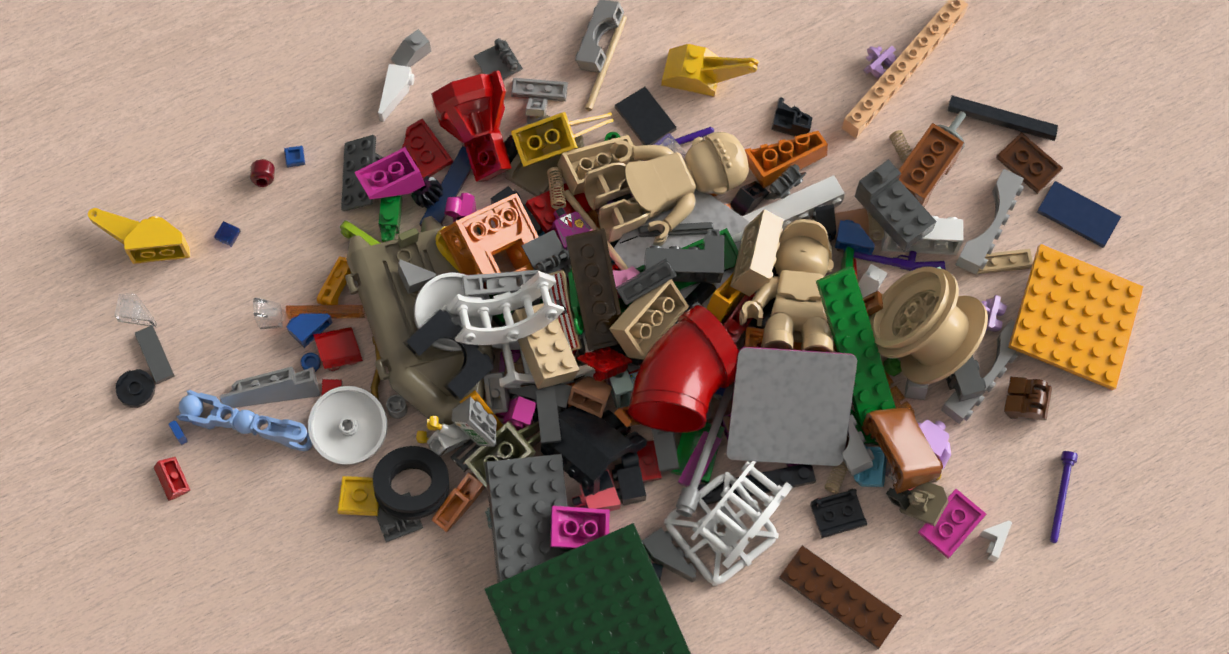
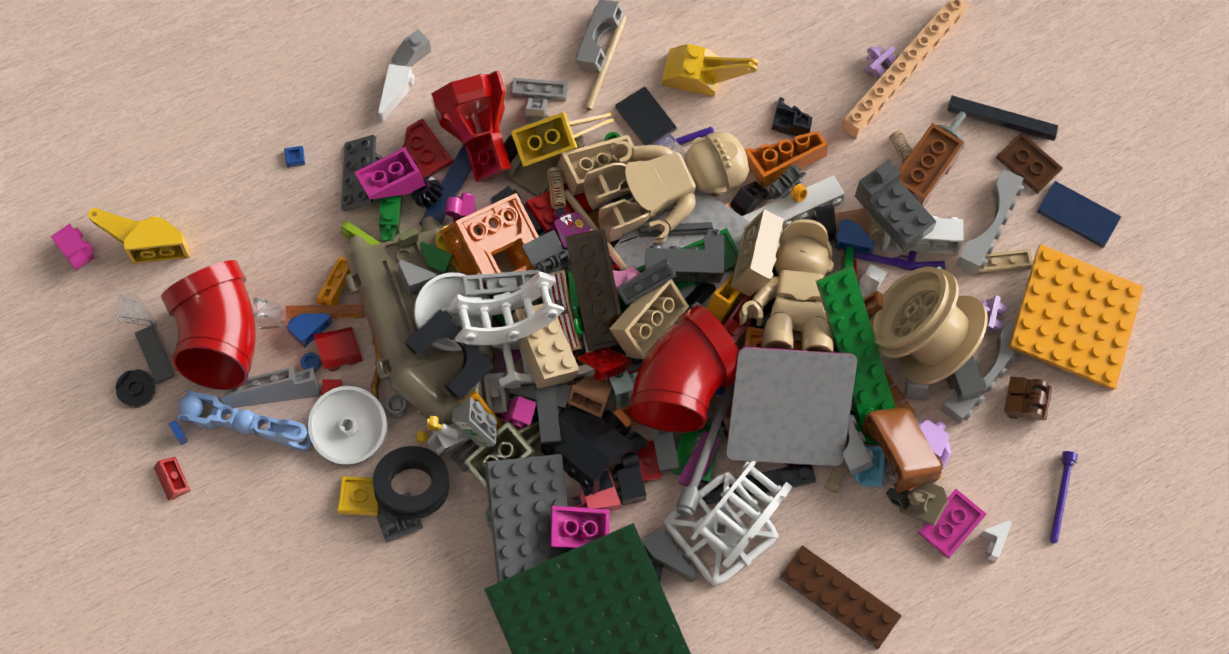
(73, 247): none -> dark pink hinge
(213, 326): none -> red cylinder
(227, 233): clear blue plate -> none
(262, 172): dark red head -> none
(436, 257): none -> green tile
(458, 502): orange slope -> none
(498, 59): dark grey hinge -> none
(798, 193): none -> light orange plate
(838, 513): black piece -> none
(892, 366): bright green tile -> none

